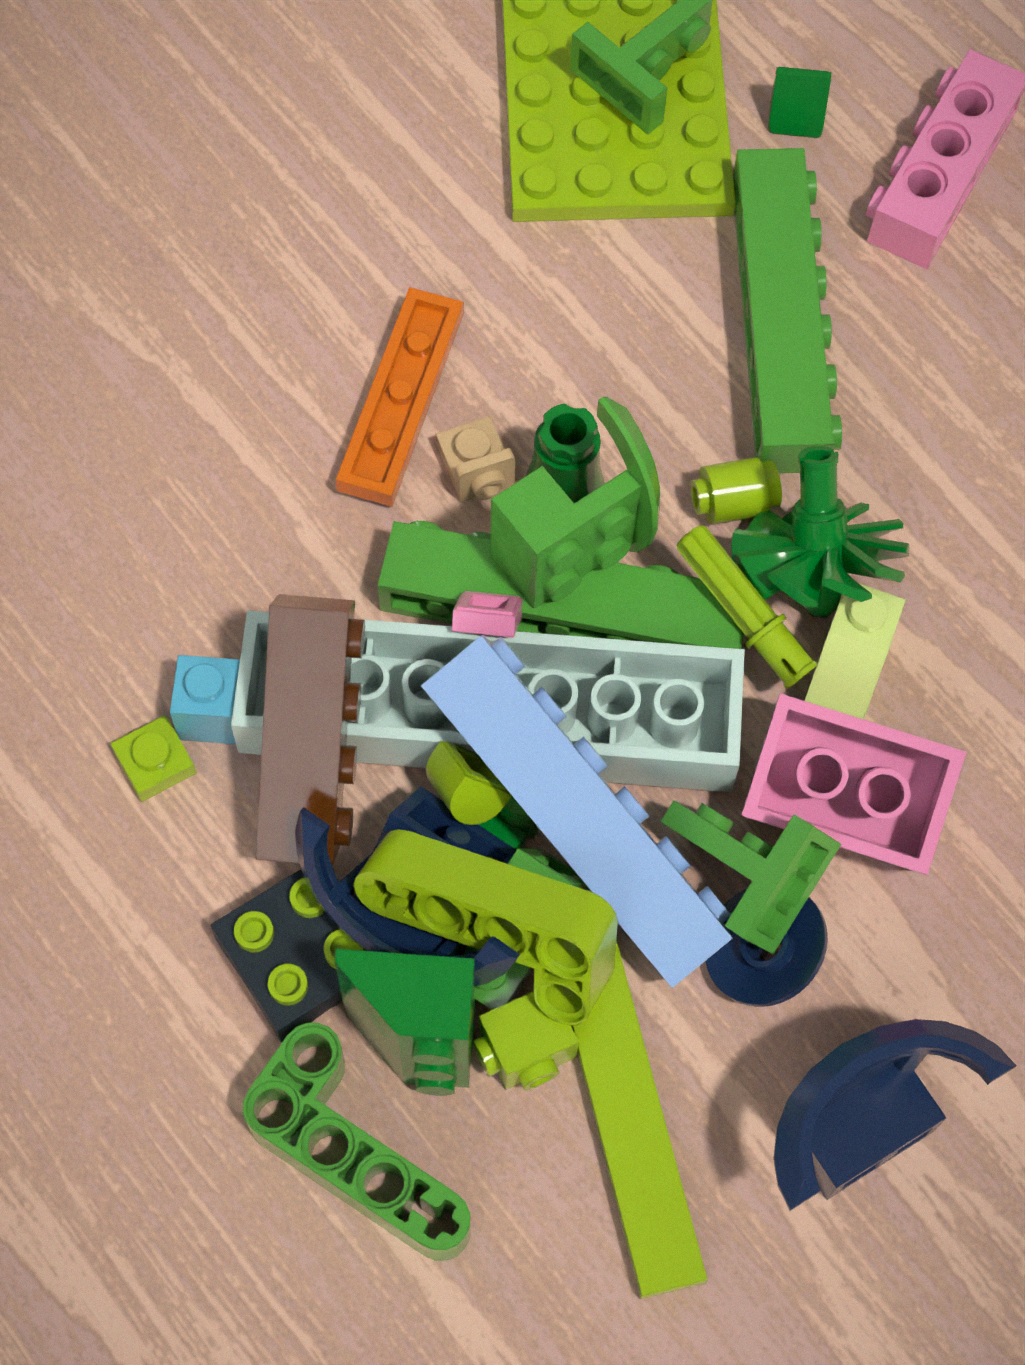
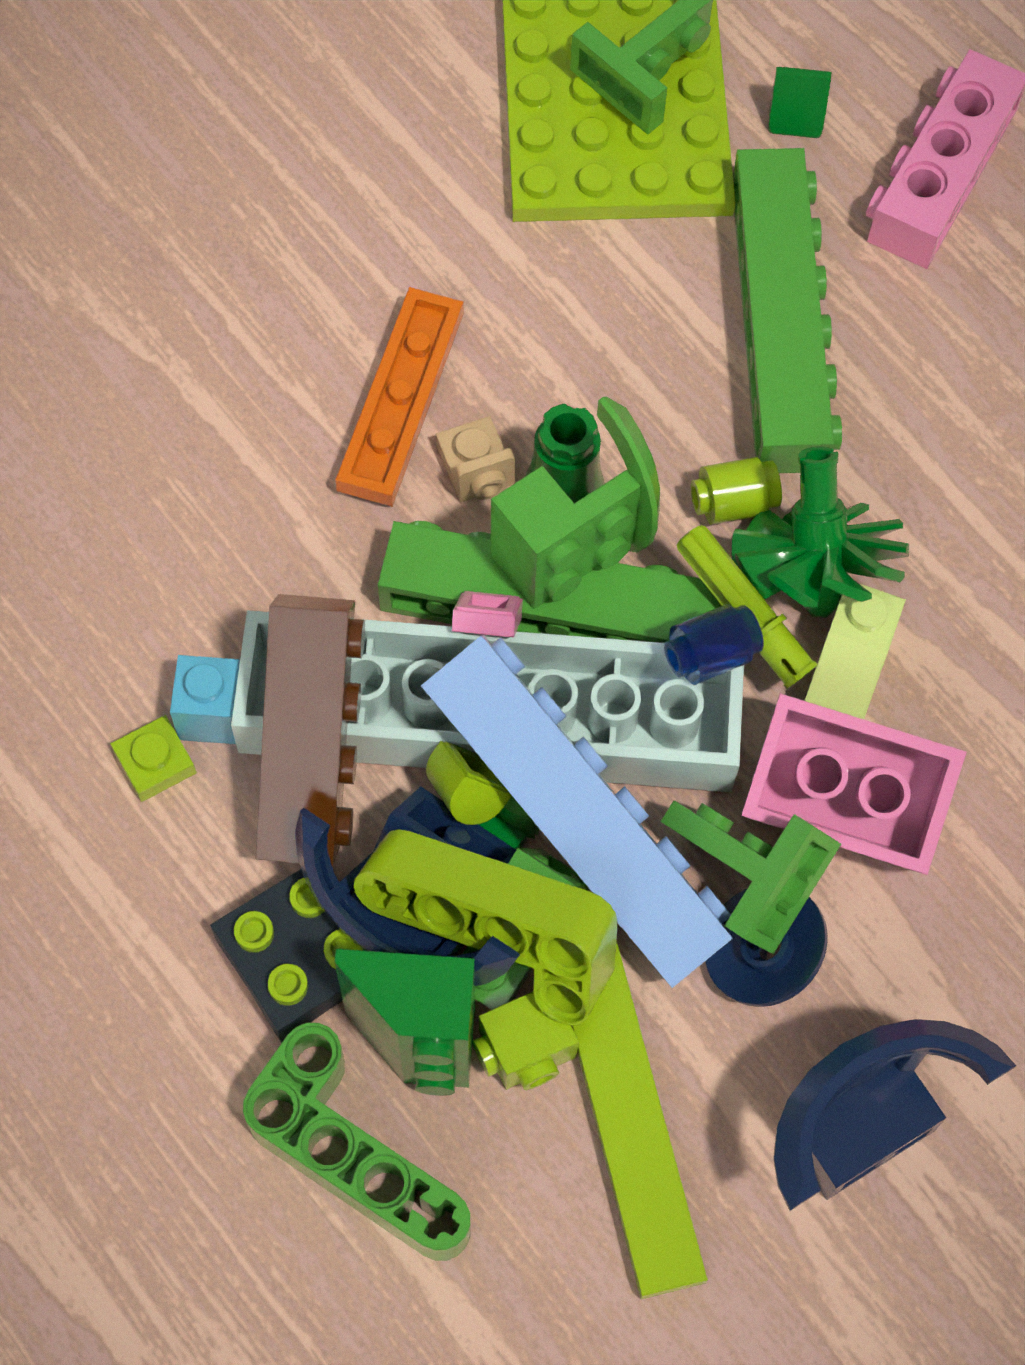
(713, 643): none -> clear blue brick

